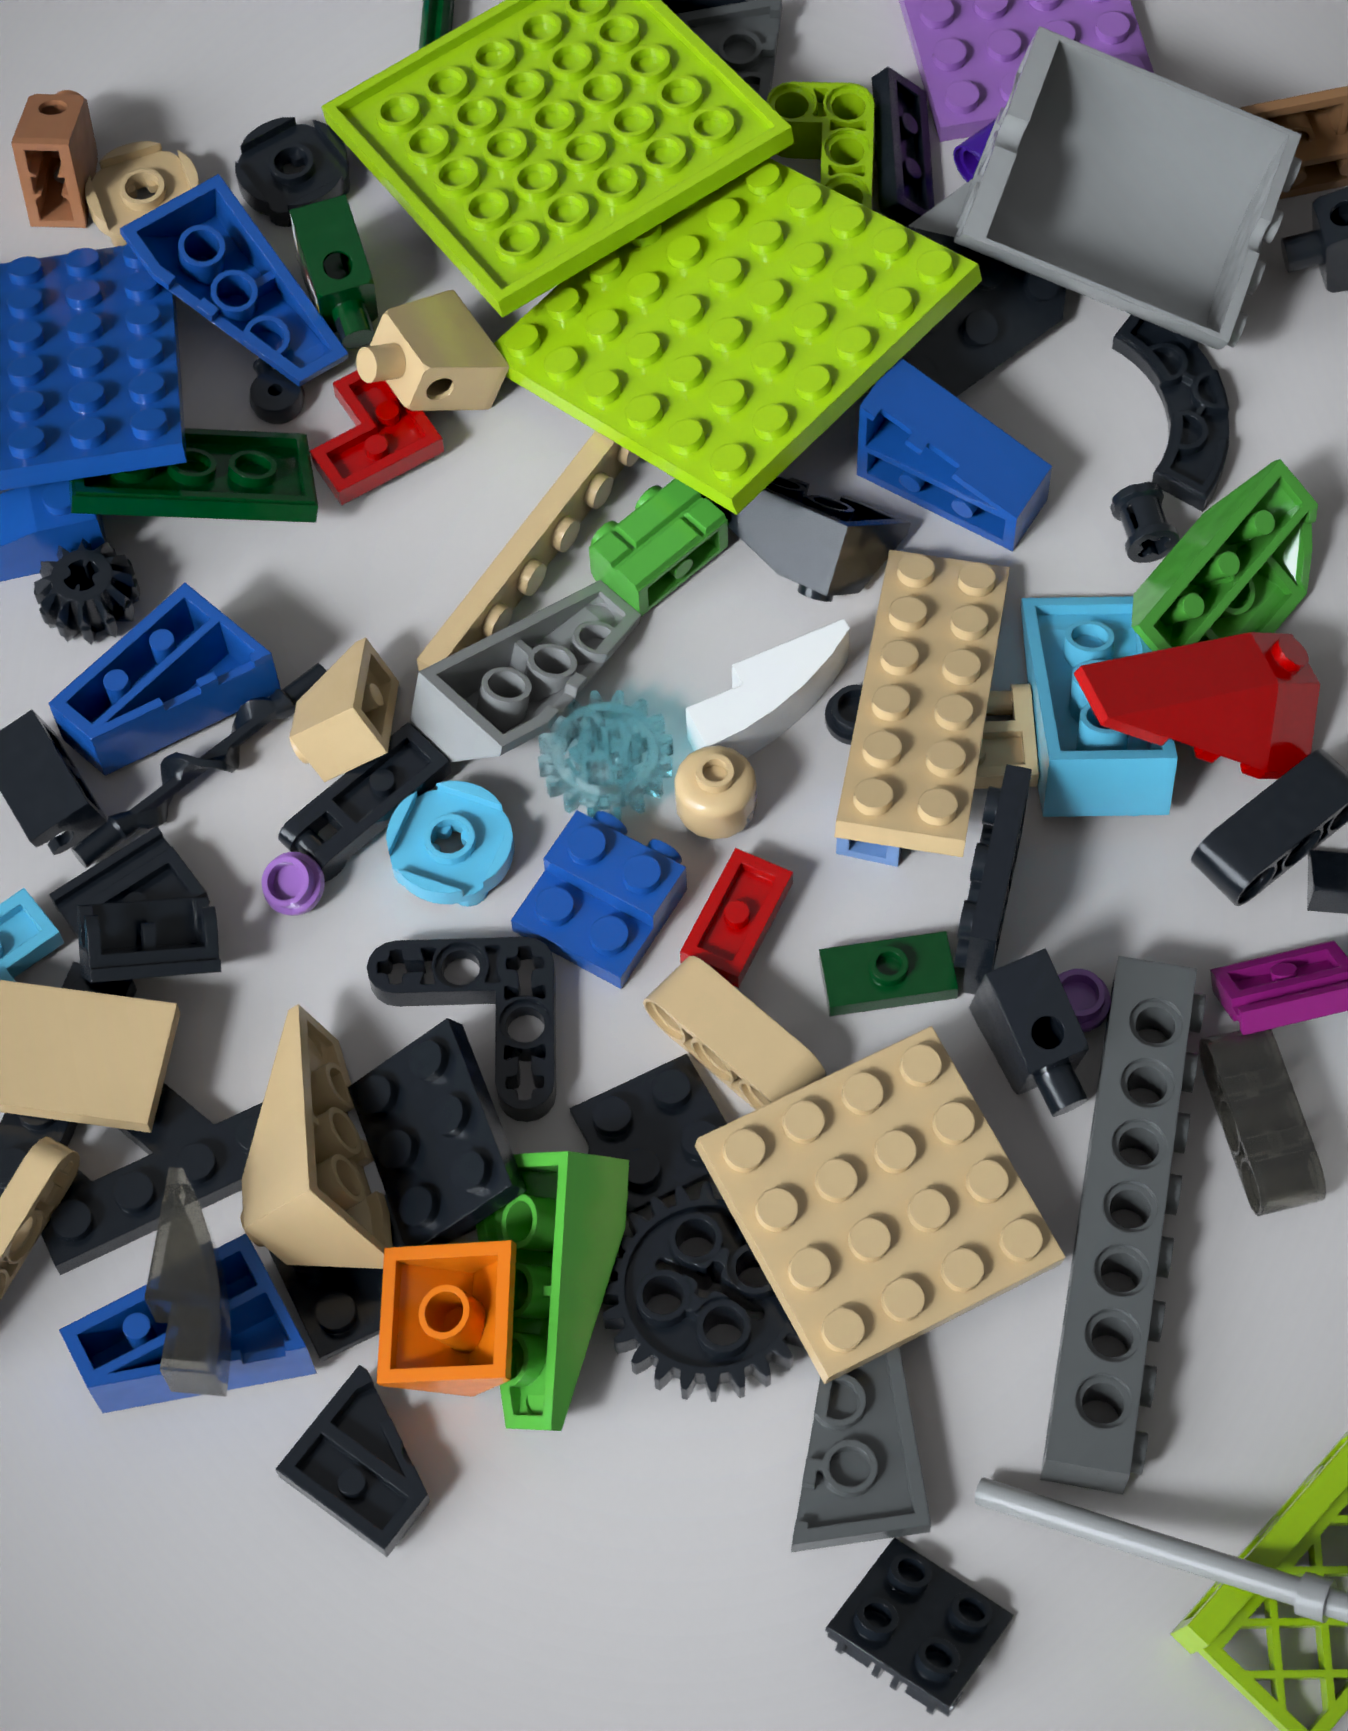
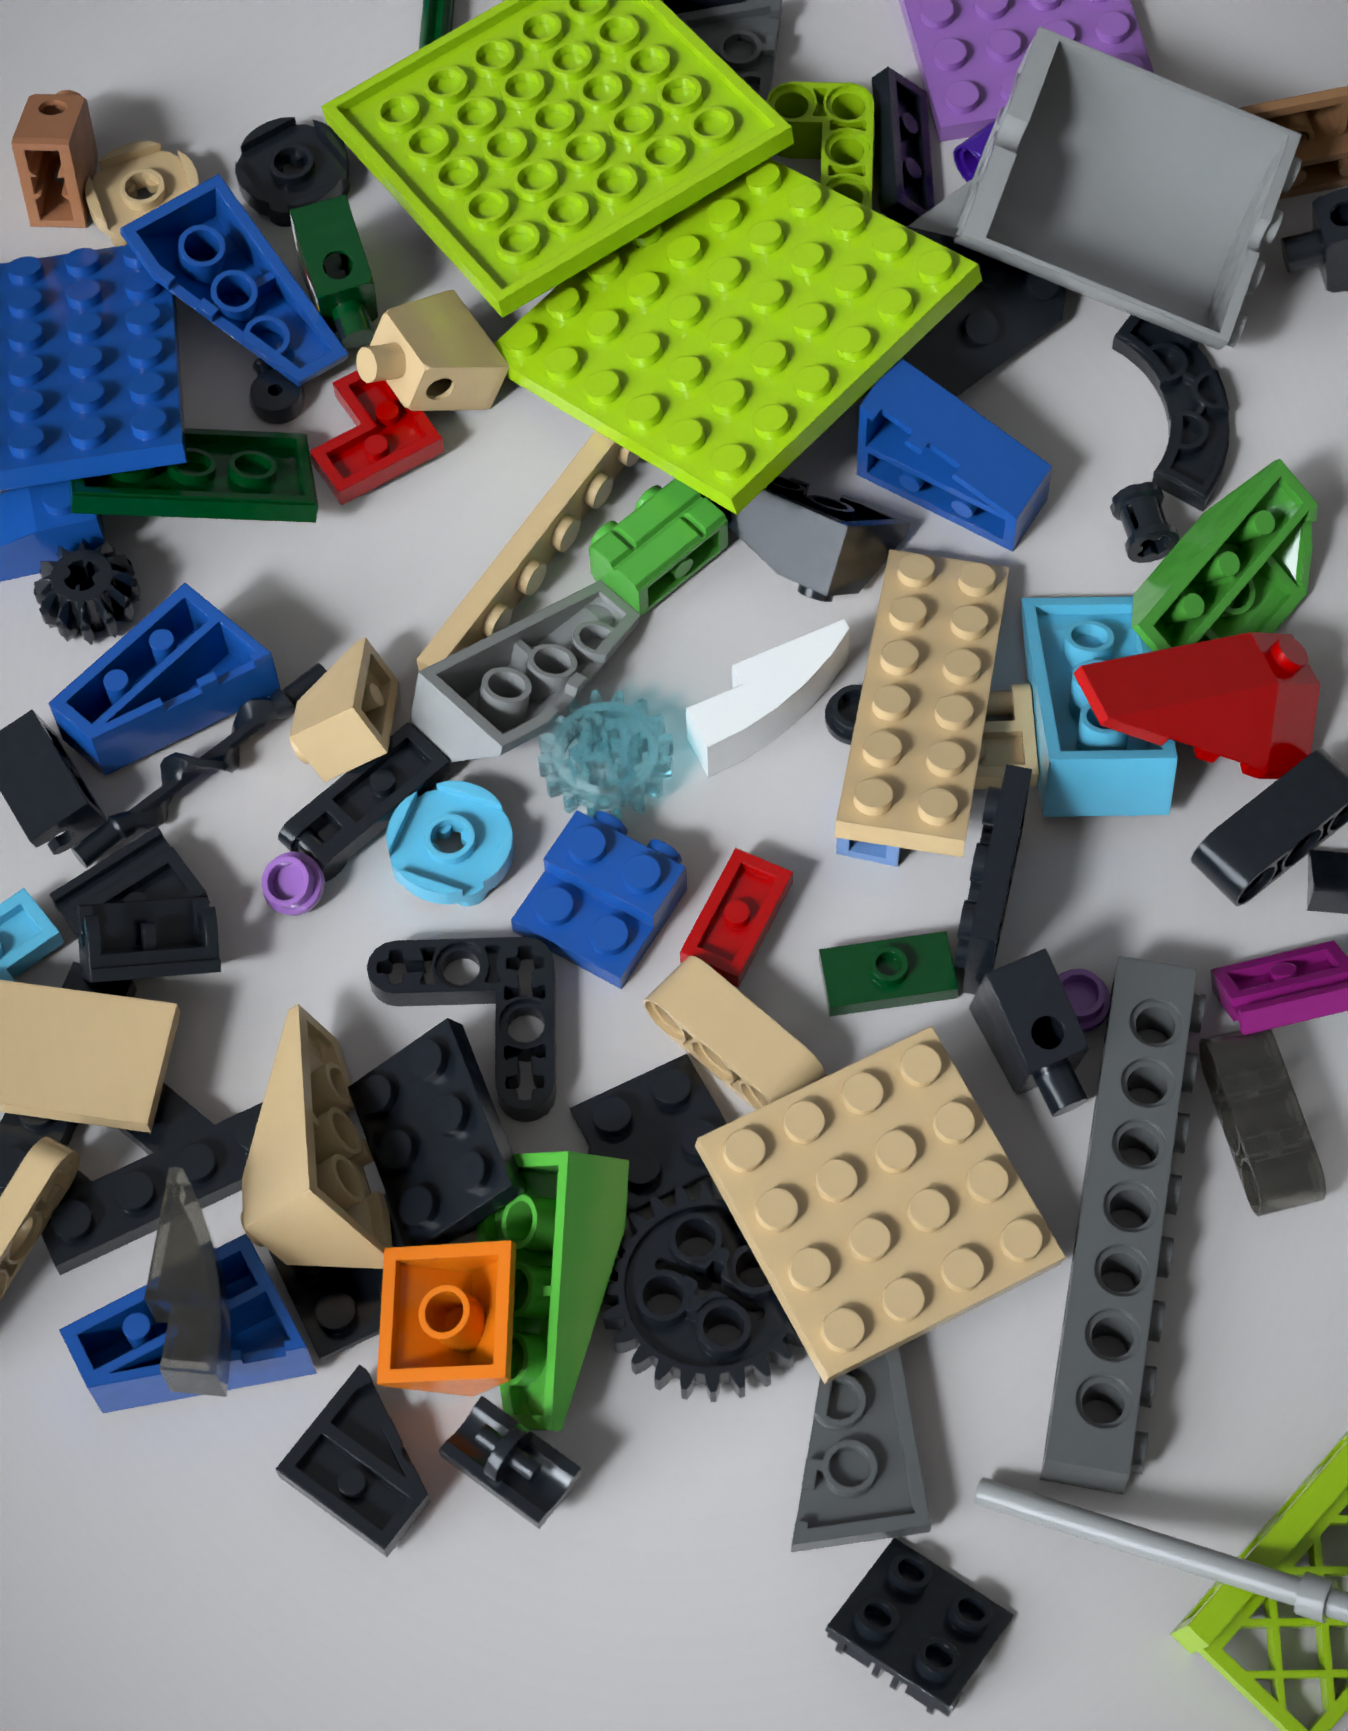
(511, 1462): none -> black hips
(715, 792): tan head -> none

